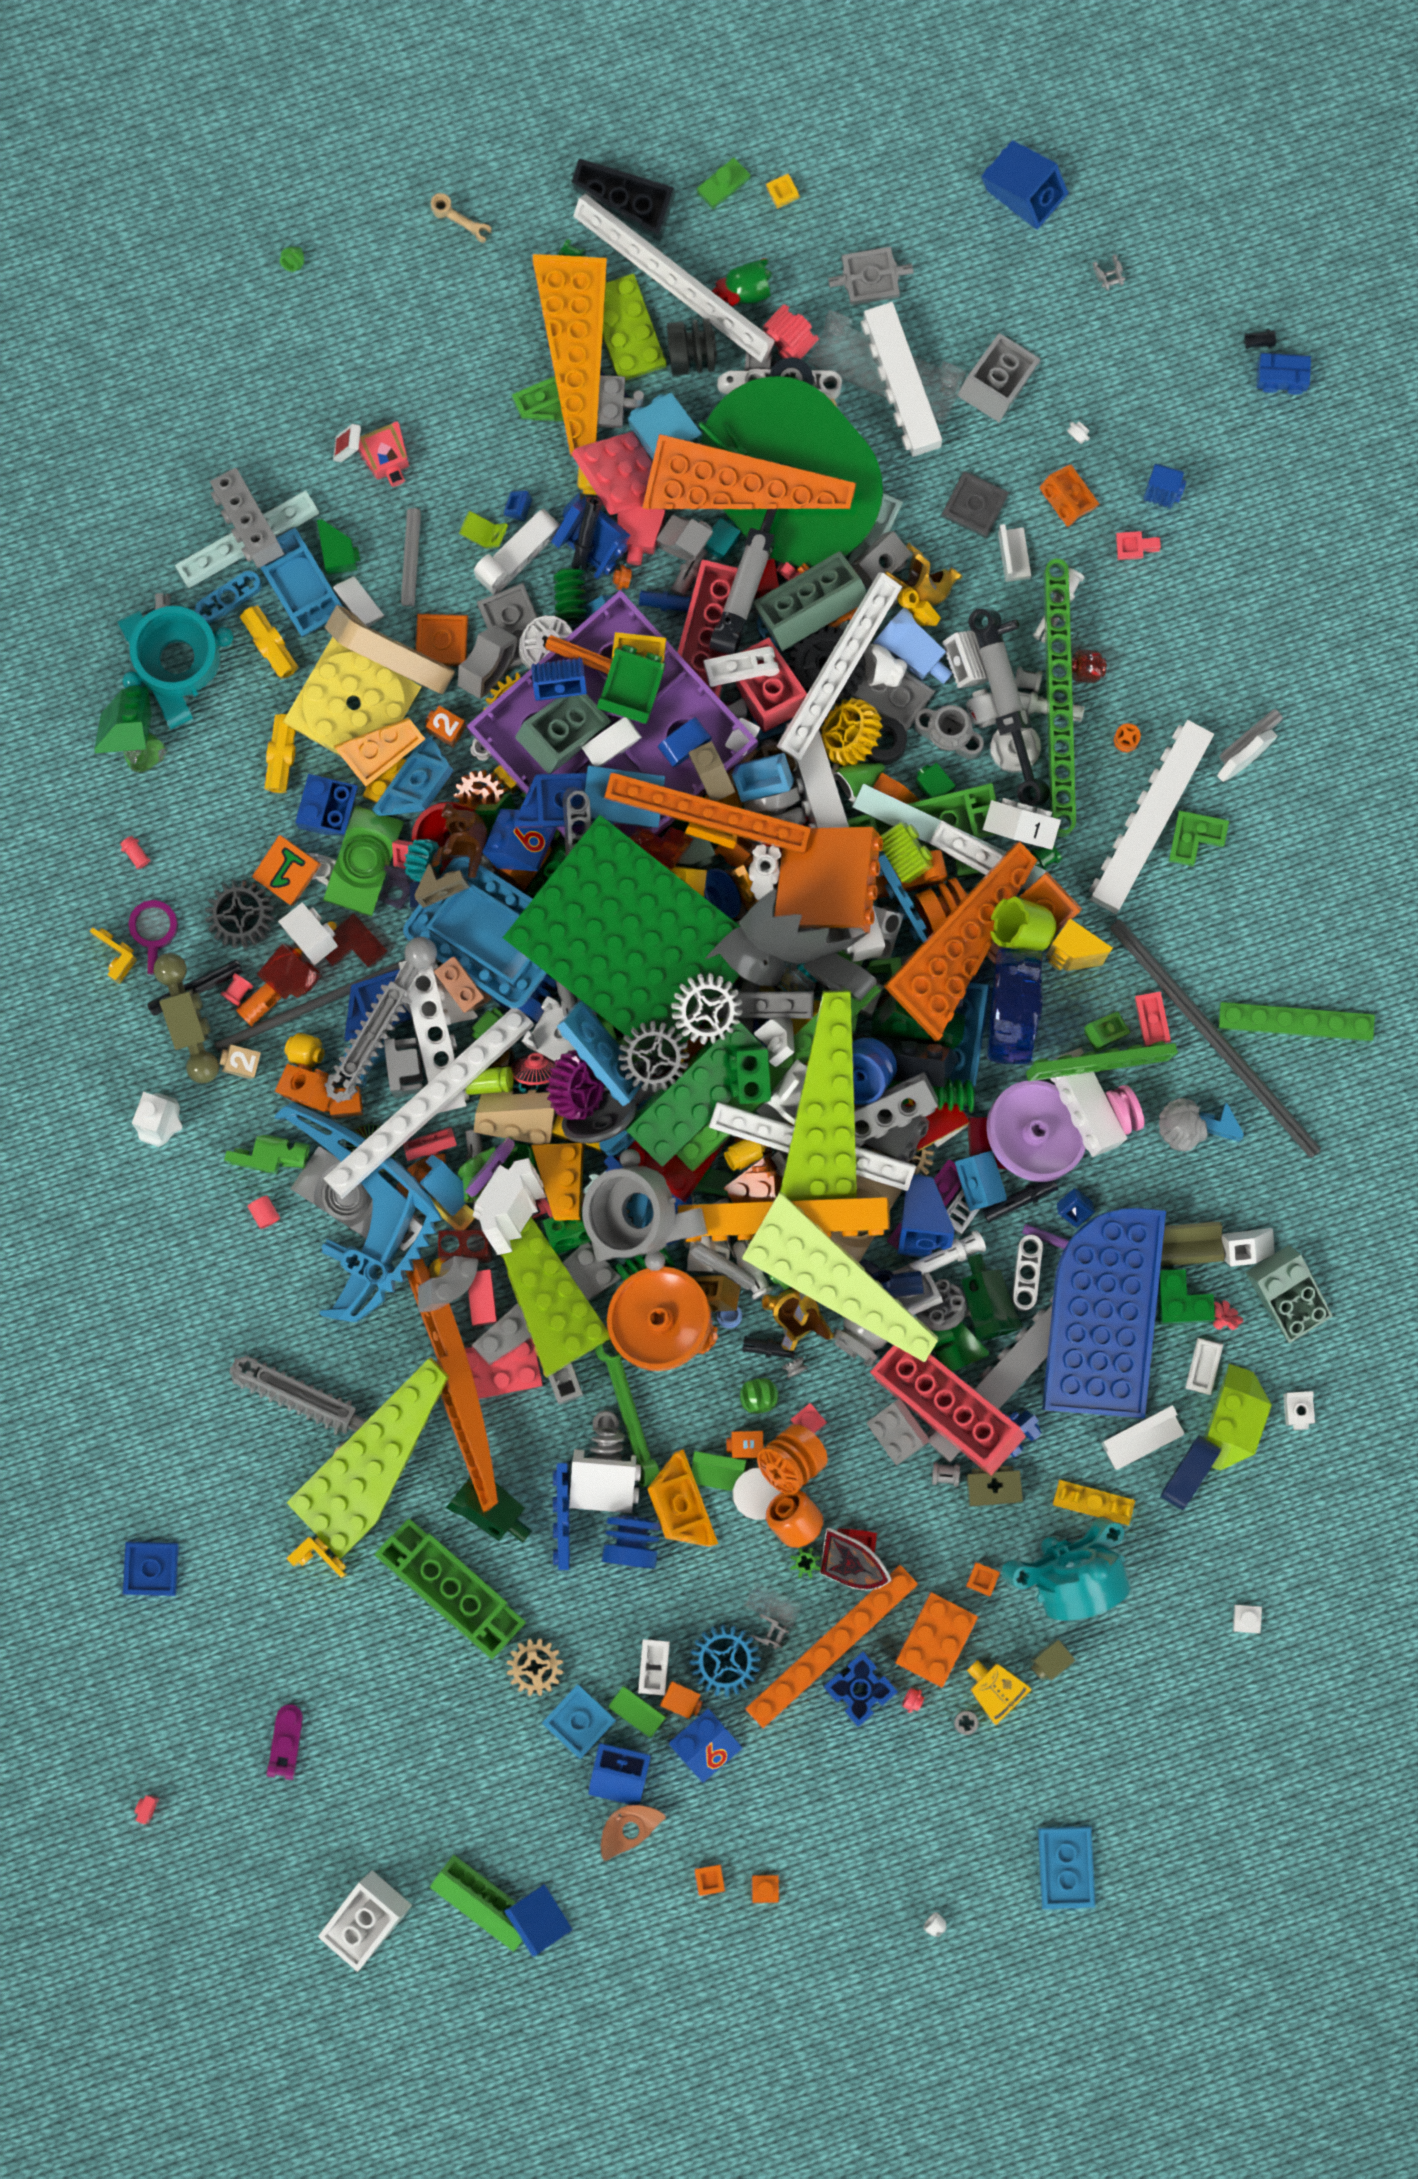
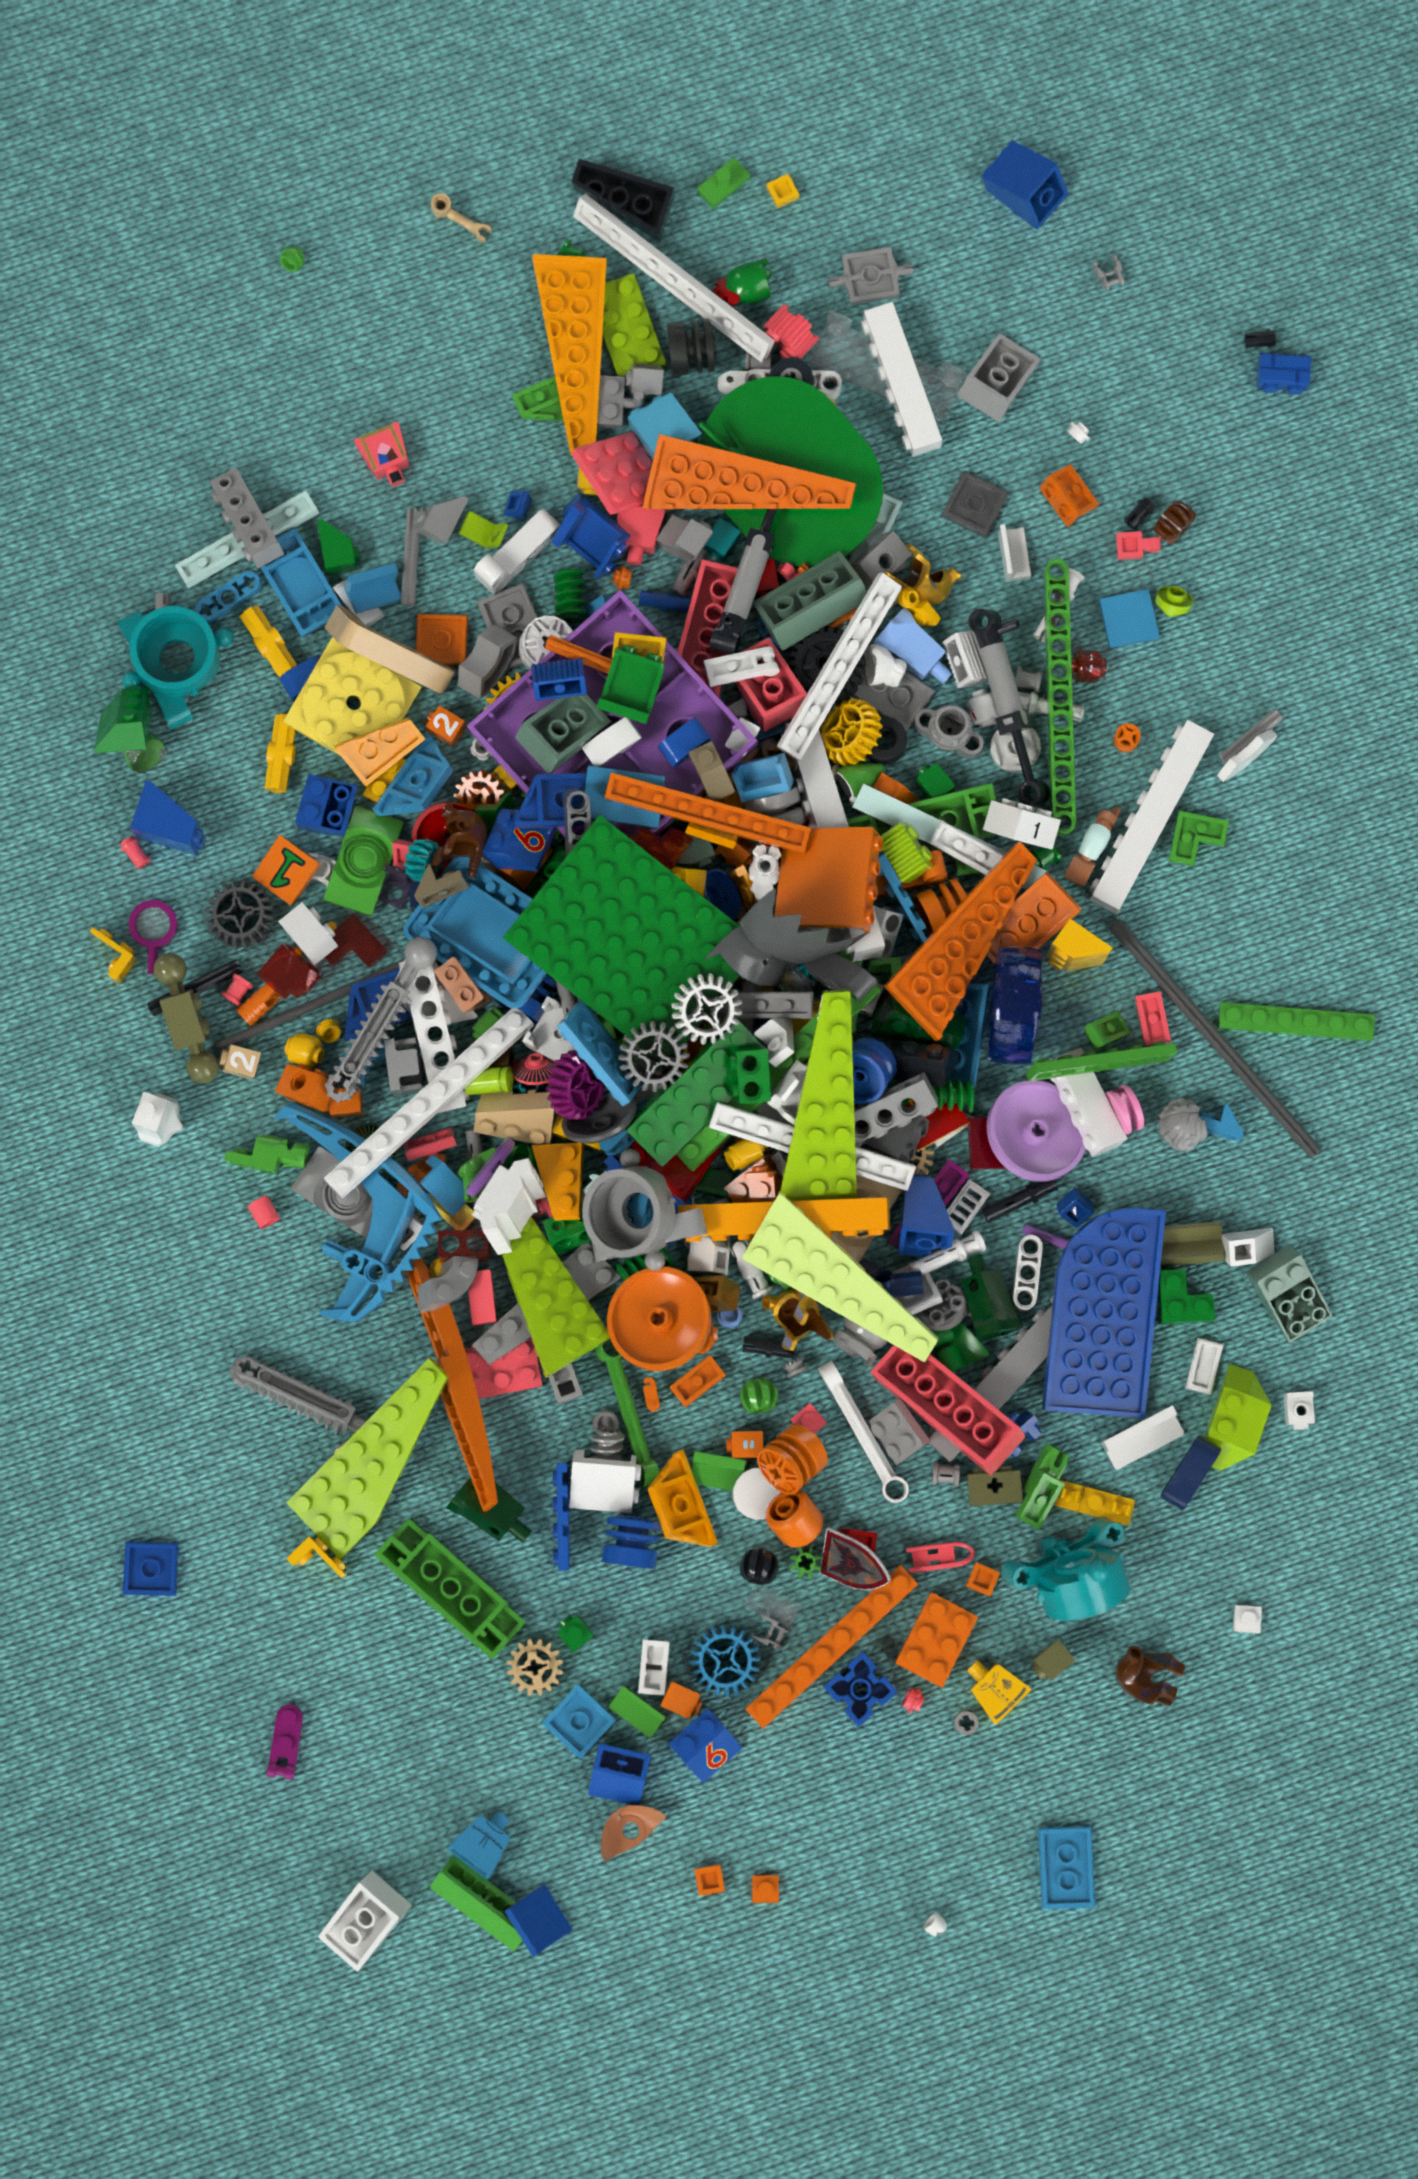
(146, 1808): coral plate -> none
(165, 822): none -> blue slope
(296, 677): none -> blue beam
(331, 1034): none -> yellow plate
(347, 443): white tile -> none
(373, 588): none -> dark azure panel
(439, 519): none -> light grey slope
(482, 1844): none -> dark azure torso
(574, 1632): none -> green brick
(584, 544): black pin -> none
(645, 378): none -> light grey brick
(651, 1394): none -> orange piece
(697, 1381): none -> orange plate
(722, 1265): light grey axle -> none
(759, 1566): none -> black piece
(860, 1428): none -> white piece
(945, 1556): none -> coral piece
(980, 1180): dark azure panel -> none
(1023, 925): lime cylinder -> none
(1042, 1486): none -> bright green plate
(1092, 846): none -> piece
(1129, 618): none -> dark azure tile
(1135, 1672): none -> reddish brown piece
(1139, 513): none -> black pin
(1165, 486): blue brick -> none
(1174, 522): none -> reddish brown gear
(1174, 600): none -> lime plate
(1226, 1316): coral plant -> none

